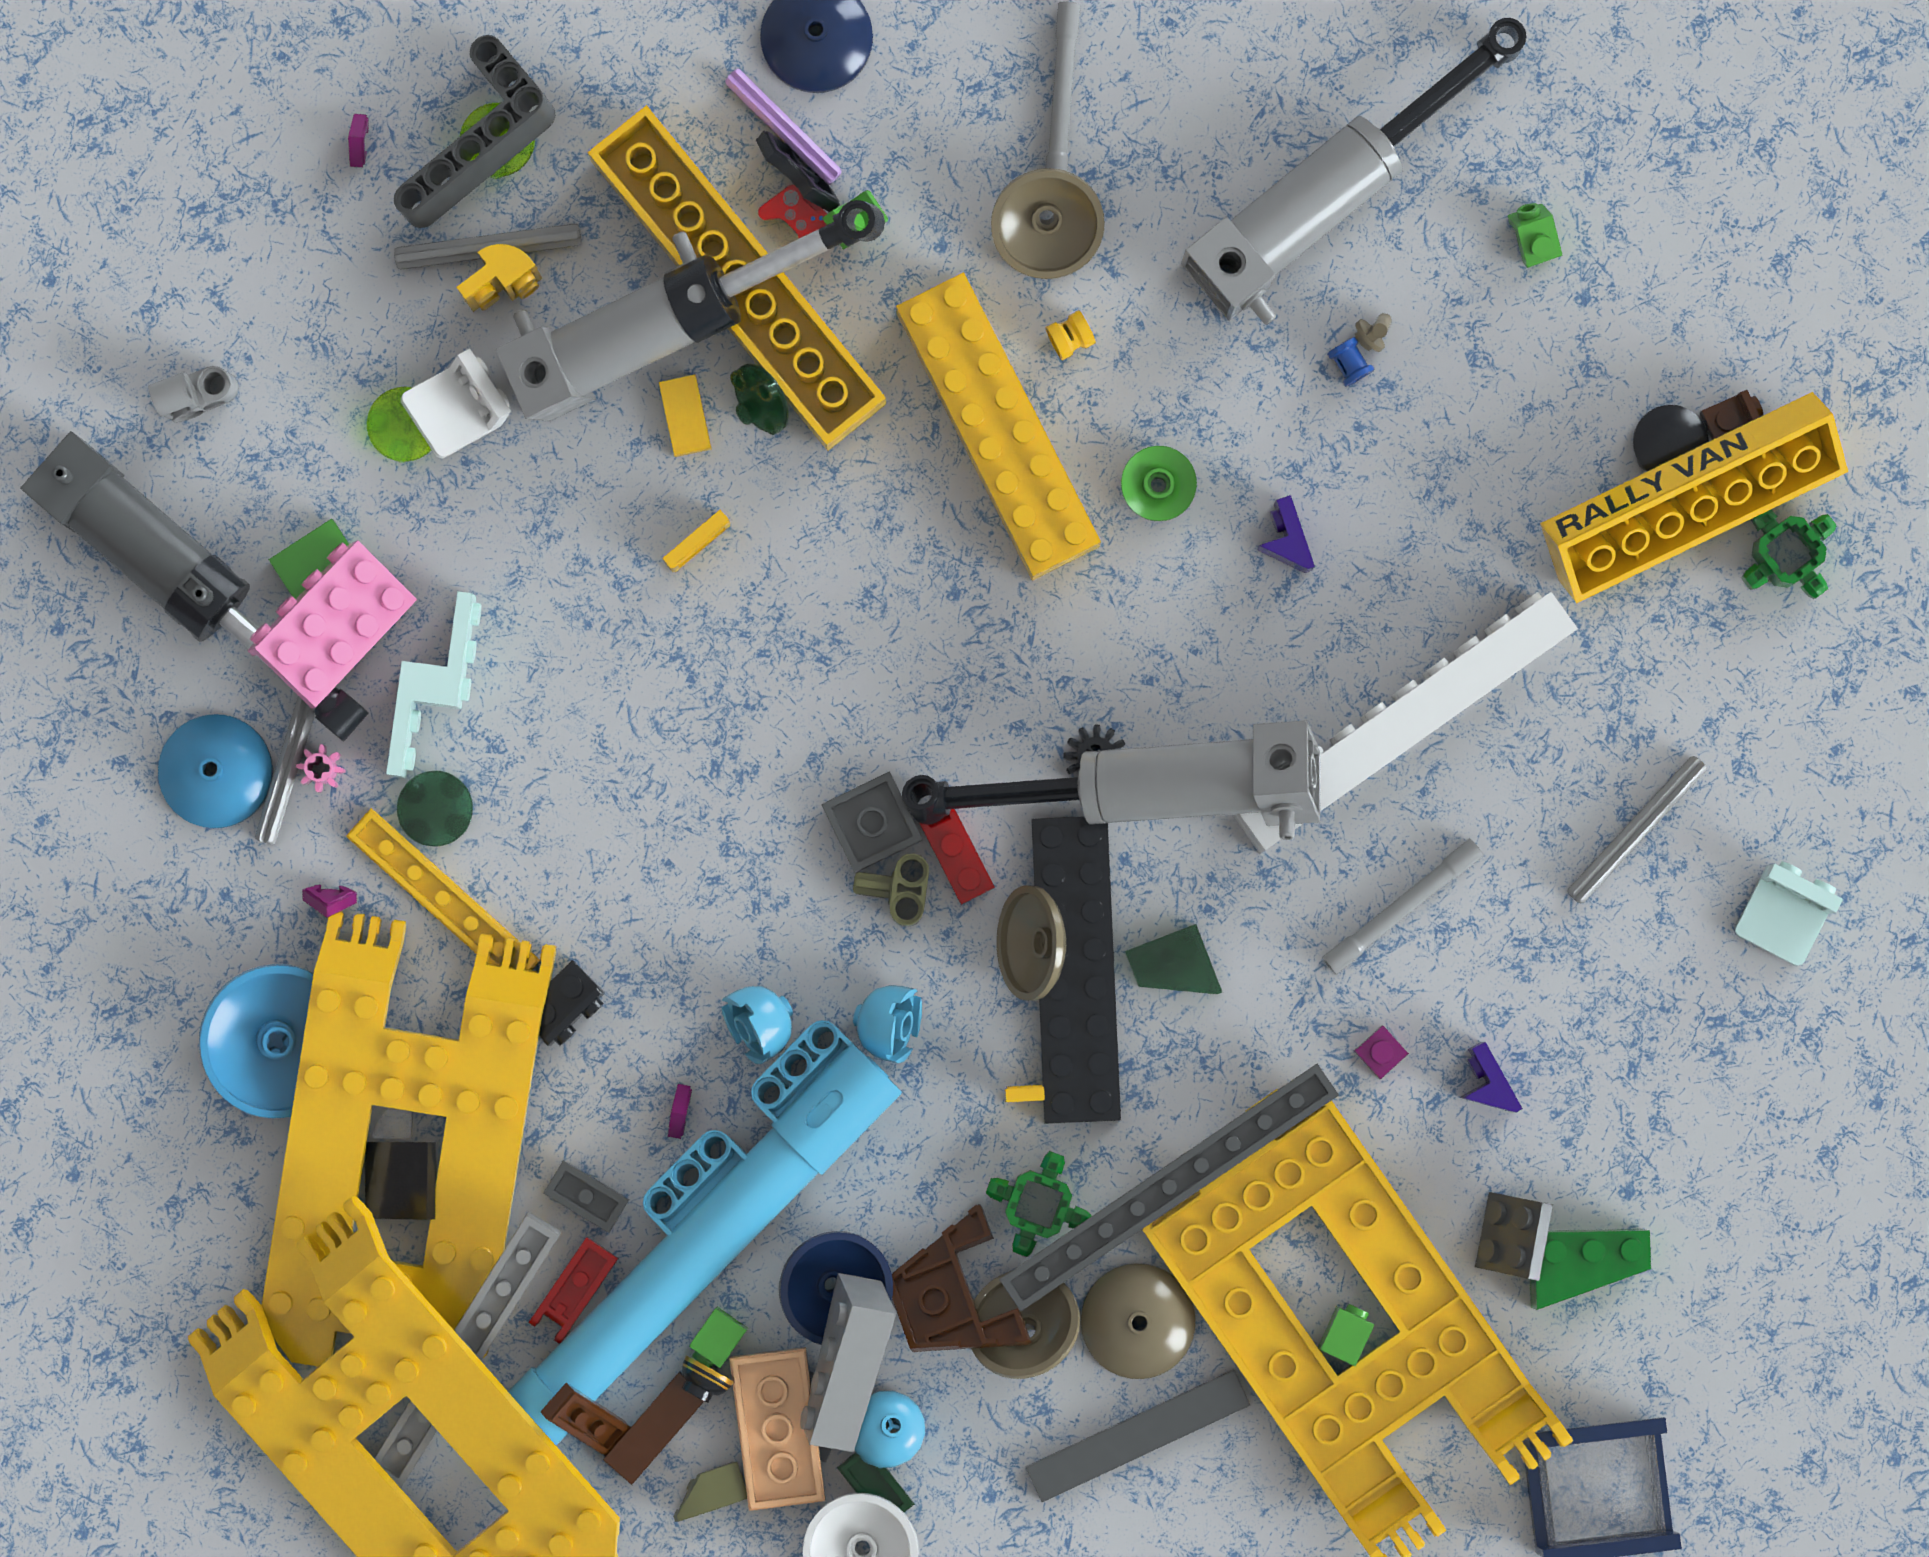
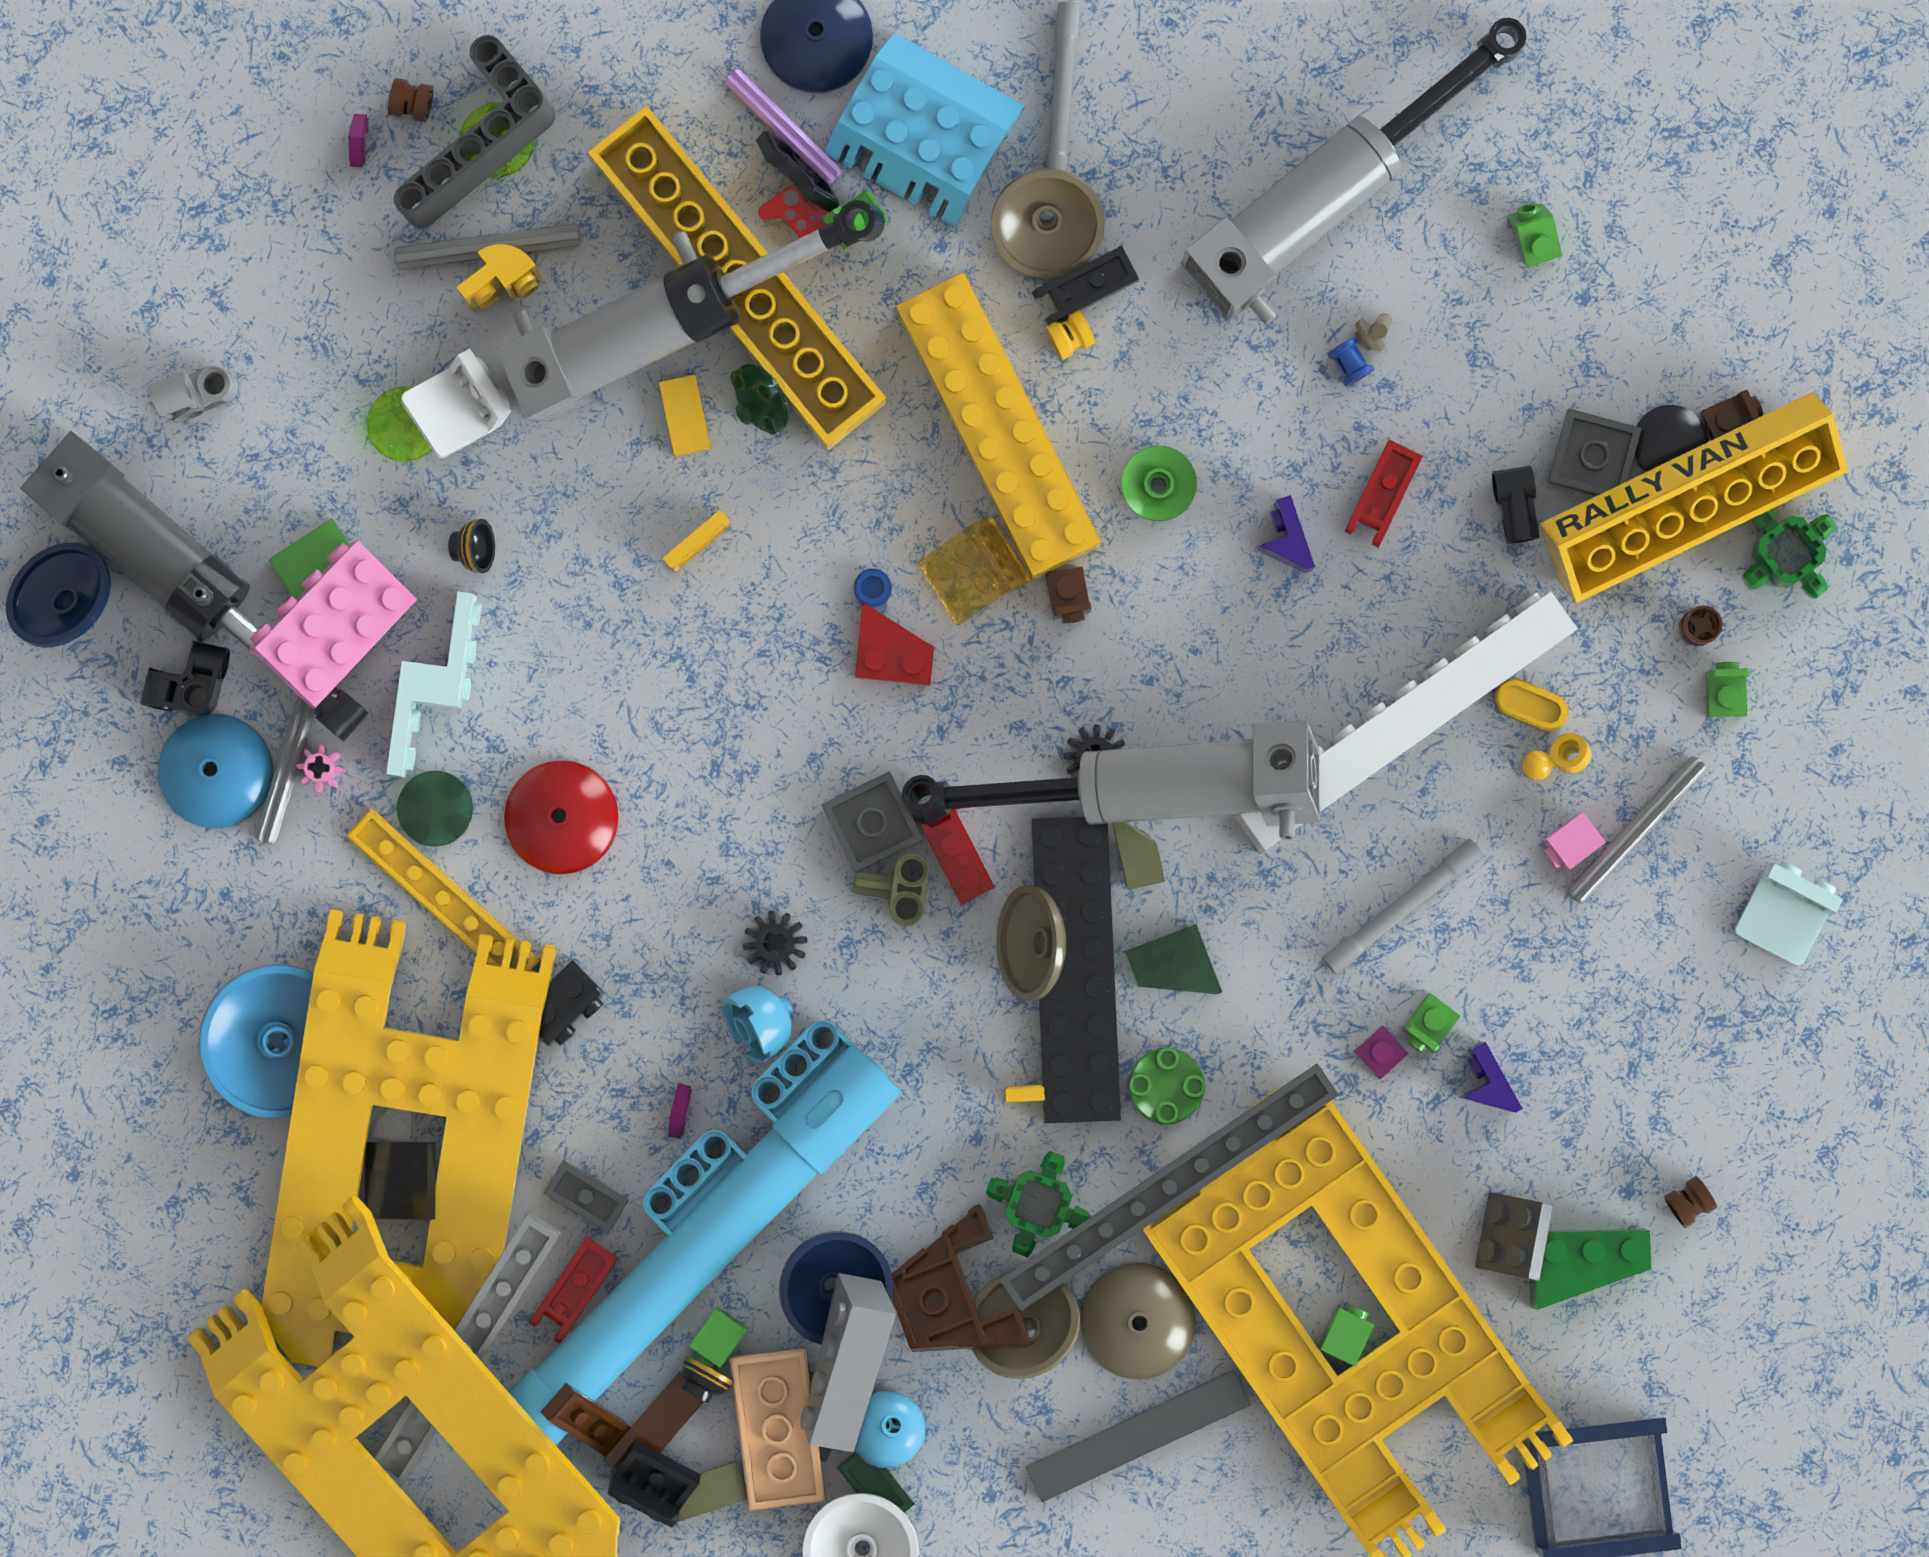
(58, 595): none -> dark blue dish
(204, 669): none -> black piece
(329, 900): magenta tile -> none
(410, 100): none -> reddish brown wheel
(473, 546): none -> black piece
(589, 820): none -> red dish
(652, 1483): none -> black bracket
(777, 930): none -> black gear
(872, 588): none -> blue tile
(887, 1021): medium azure cylinder -> none
(891, 651): none -> red wing
(923, 126): none -> medium azure slope
(973, 570): none -> clear yellow bracket
(1068, 595): none -> reddish brown bracket
(1088, 284): none -> black hinge
(1138, 856): none -> olive slope
(1166, 1086): none -> bright green dish
(1385, 490): none -> red hinge
(1429, 1024): none -> bright green bracket
(1515, 493): none -> black piece
(1530, 705): none -> yellow tile
(1538, 764): none -> yellow plate
(1572, 842): none -> bright pink brick
(1593, 453): none -> dark grey plate
(1693, 1194): none -> reddish brown wheel
(1705, 621): none -> reddish brown wheel
(1726, 690): none -> bright green bracket

